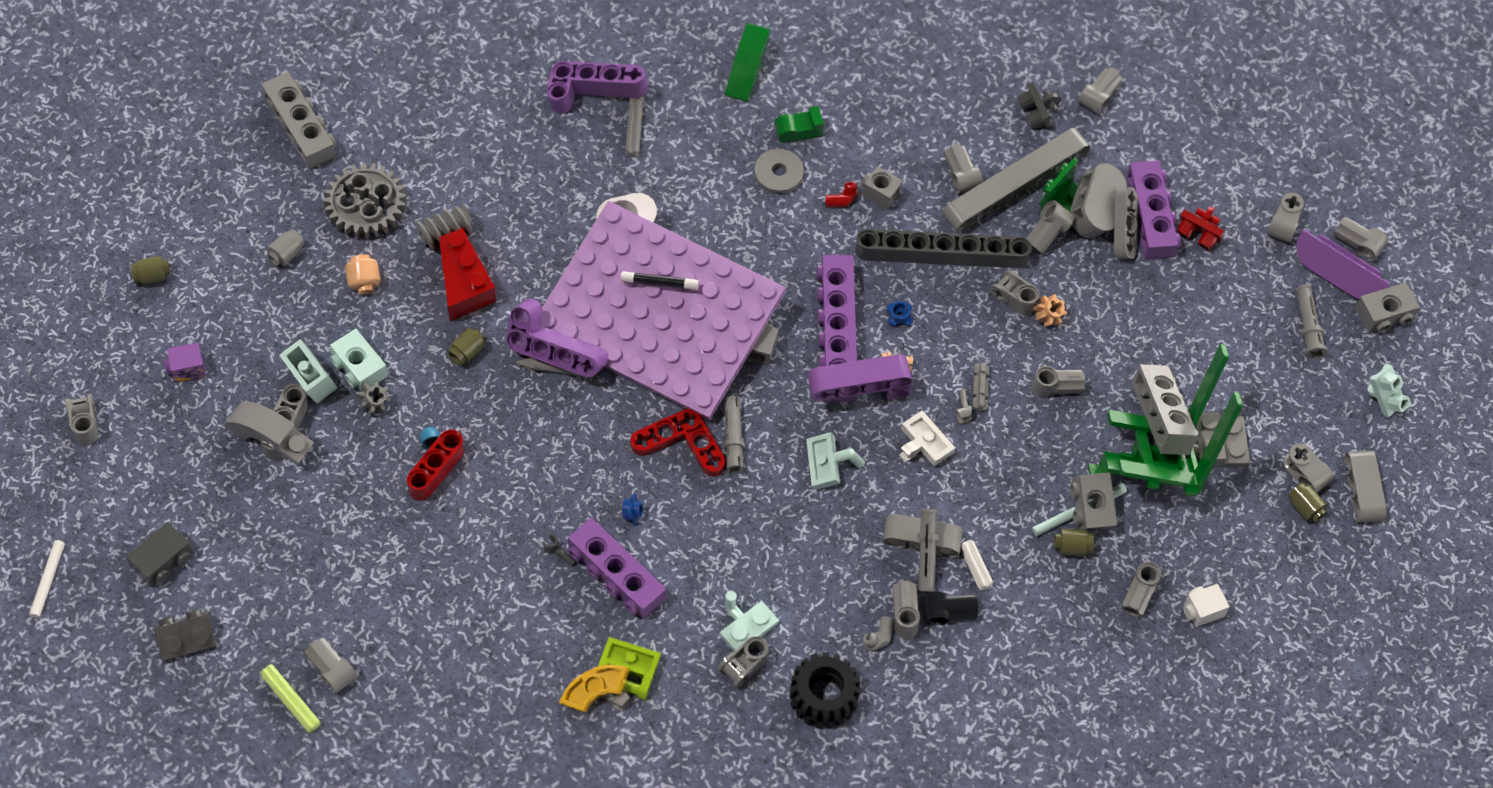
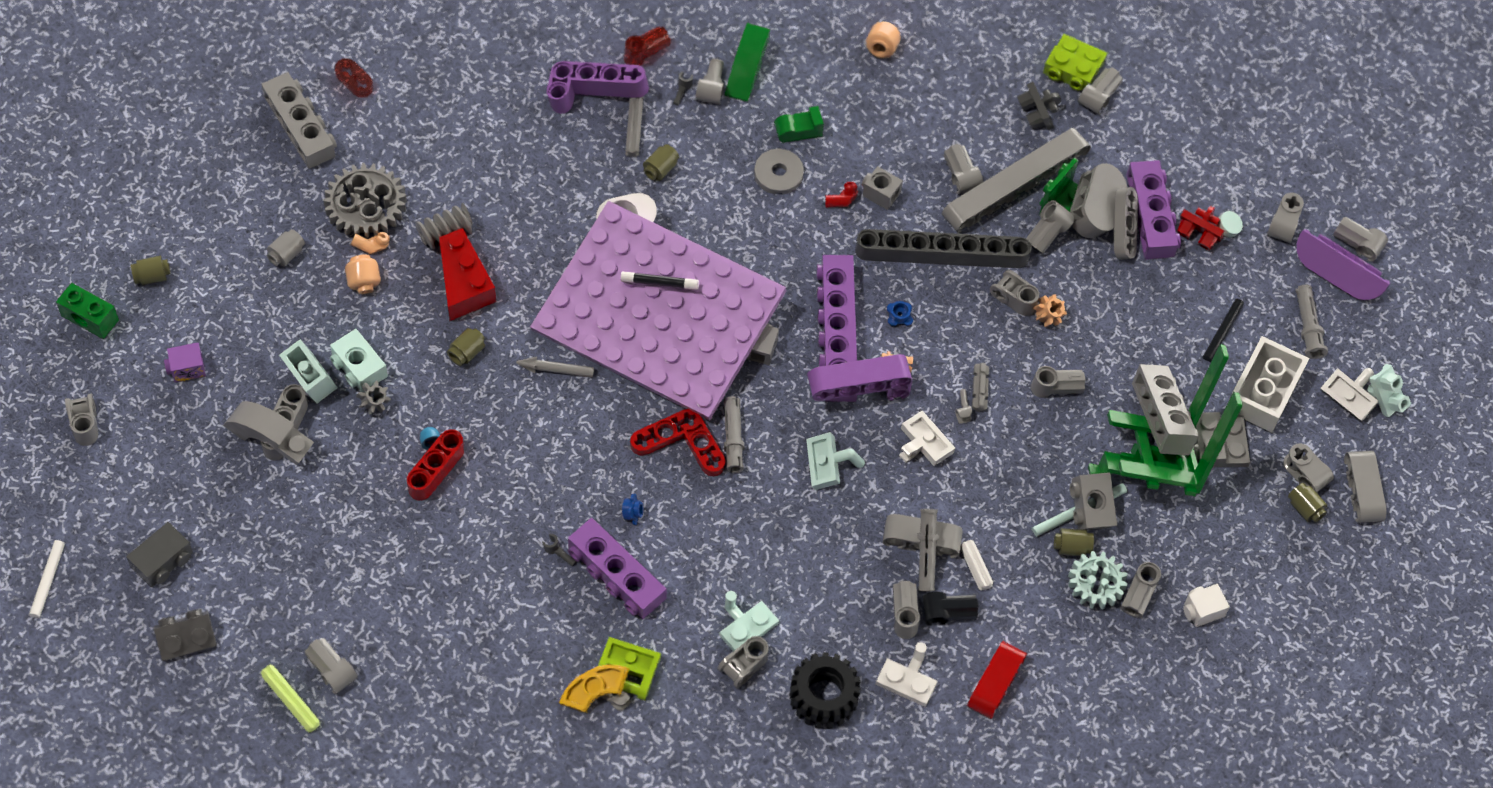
(87, 311): none -> green brick
(357, 74): none -> clear red beam
(373, 244): none -> light nougat arm
(584, 359): medium lavender beam -> none
(641, 47): none -> clear red piece
(660, 162): none -> olive brick
(683, 86): none -> dark grey hand
(711, 86): none -> light grey pin
(881, 637): light grey arm -> none
(883, 39): none -> light nougat head
(907, 680): none -> white plate
(996, 679): none -> red beam
(1074, 62): none -> lime plate
(1105, 592): none -> light aqua gear
(1223, 329): none -> black bar
(1230, 223): none -> light aqua tile
(1269, 382): none -> white brick
(1351, 393): none -> white plate
(1396, 299): light grey brick -> none

